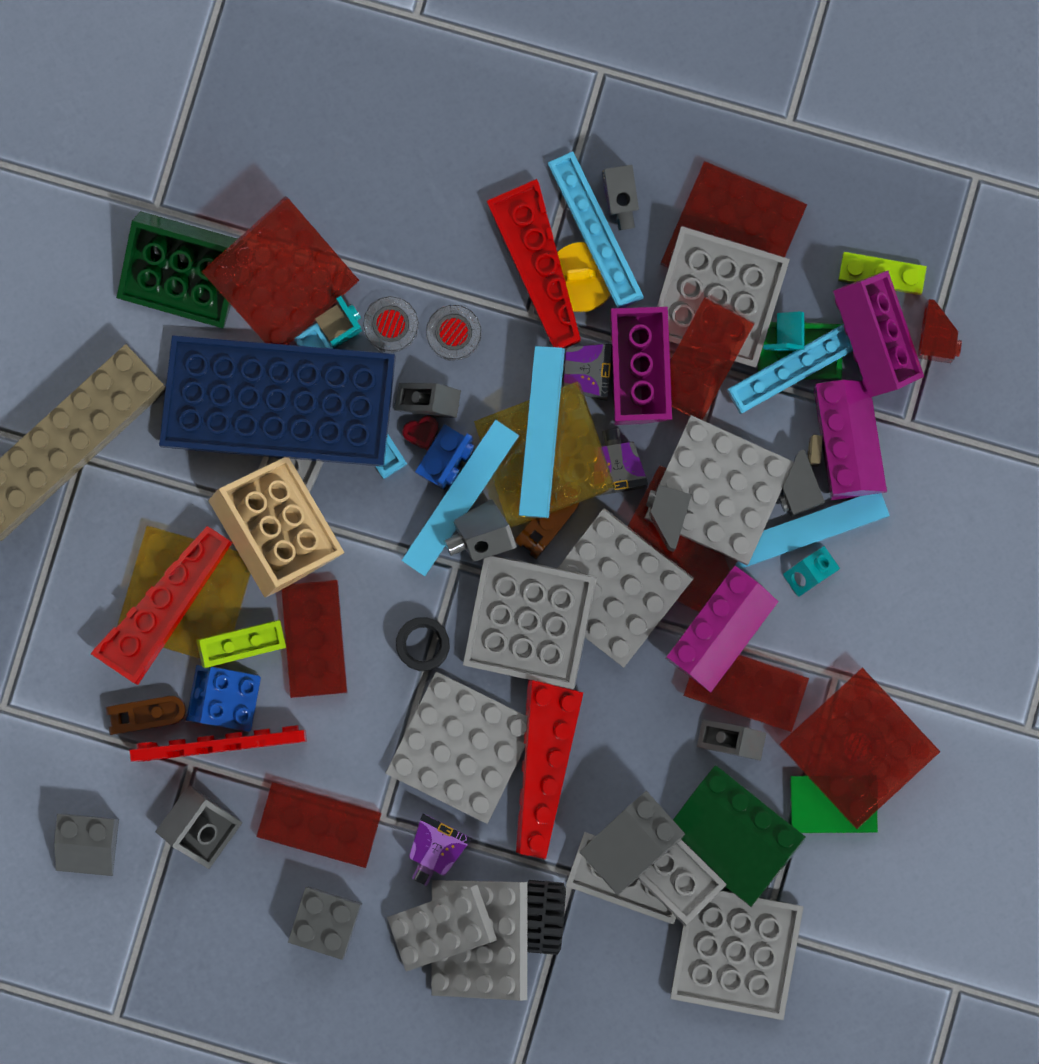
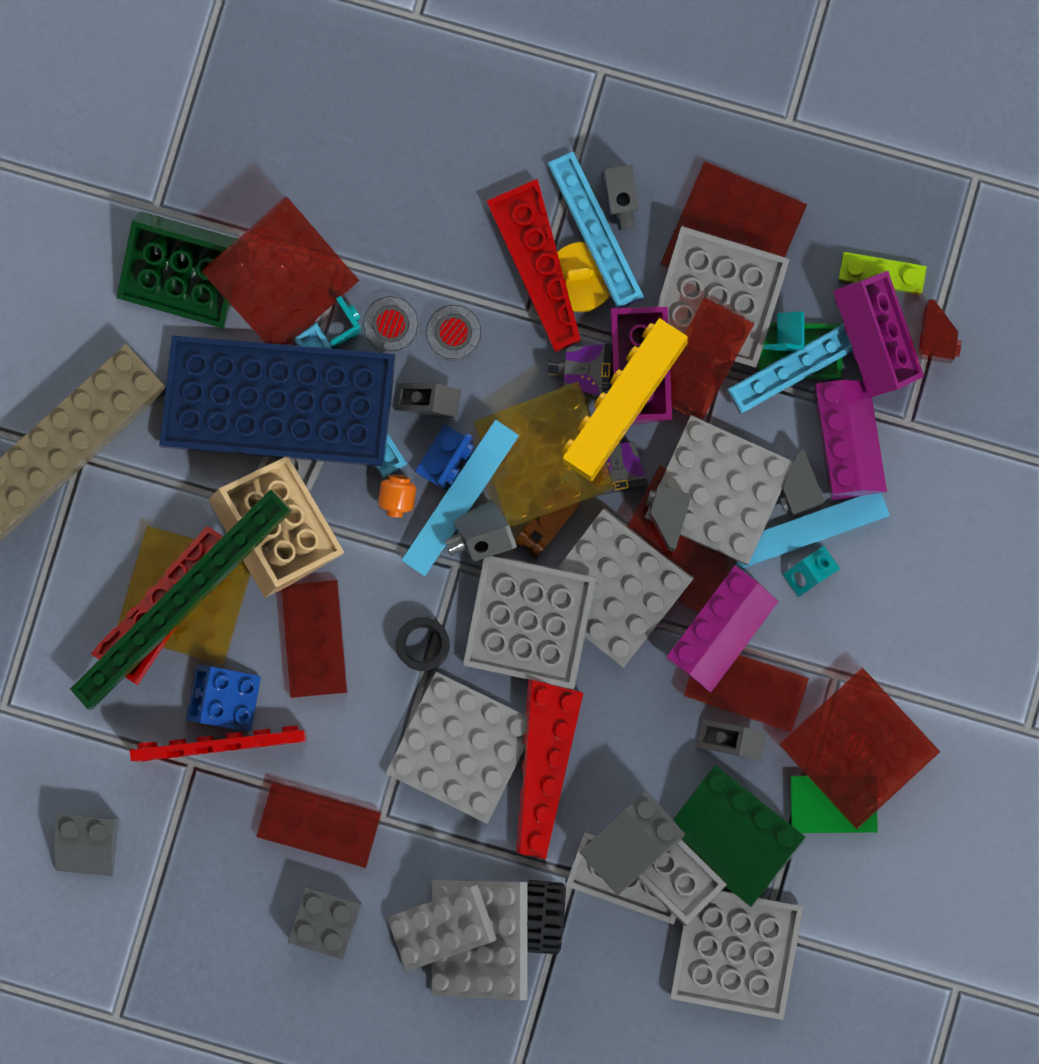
(146, 714): reddish brown plate -> none
(181, 599): none -> dark green plate
(198, 827): dark grey slope -> none
(241, 643): lime plate -> none
(333, 322): dark tan tile -> none
(397, 495): none -> orange head
(421, 432): dark red tile -> none
(435, 848): torso -> none
(541, 432): medium azure tile -> none
(625, 399): none -> yellow brick
(814, 450): dark tan tile -> none

